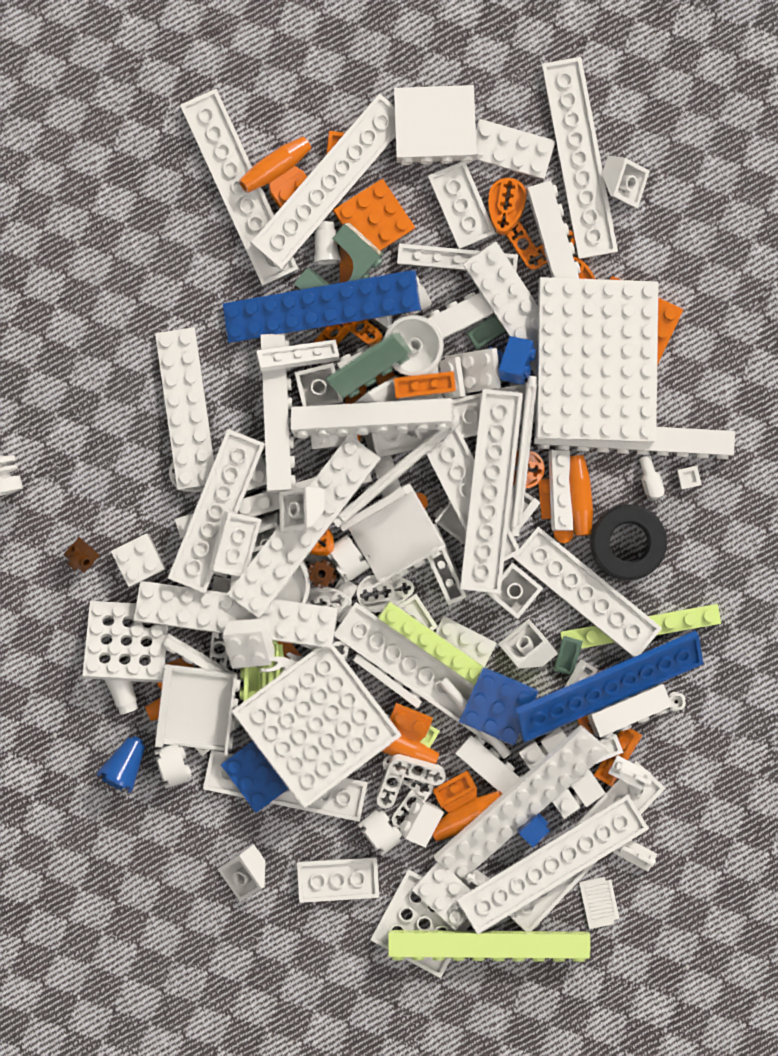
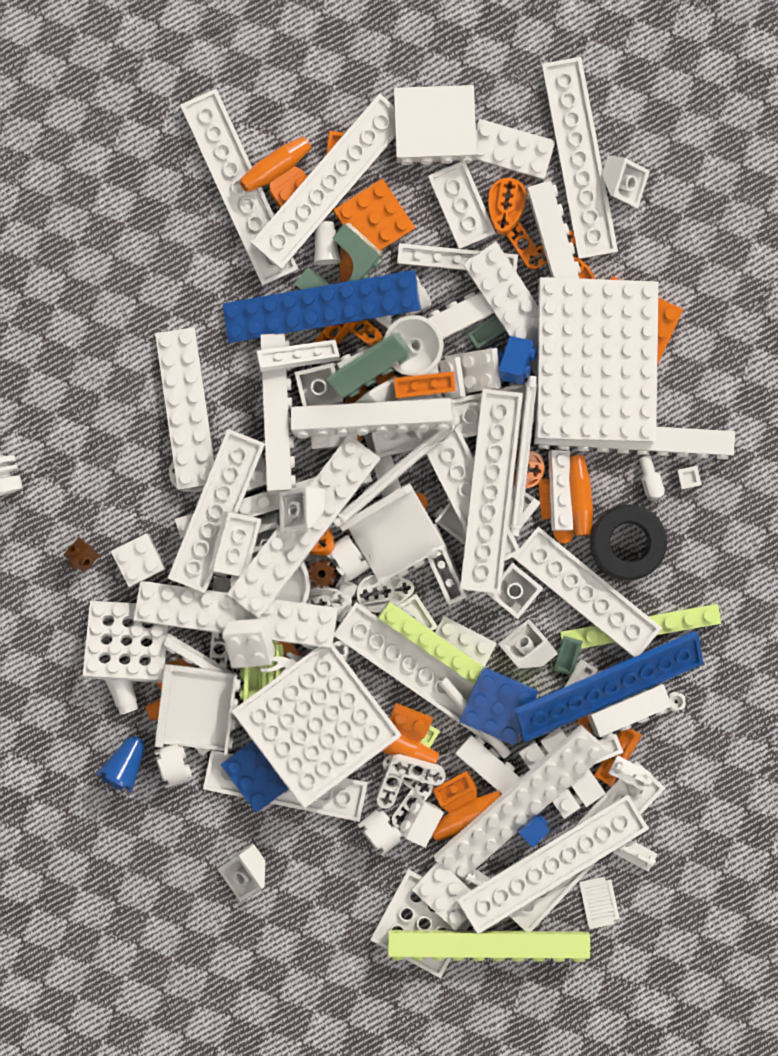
(338, 879): white plate -> none
(394, 684): white plate -> none

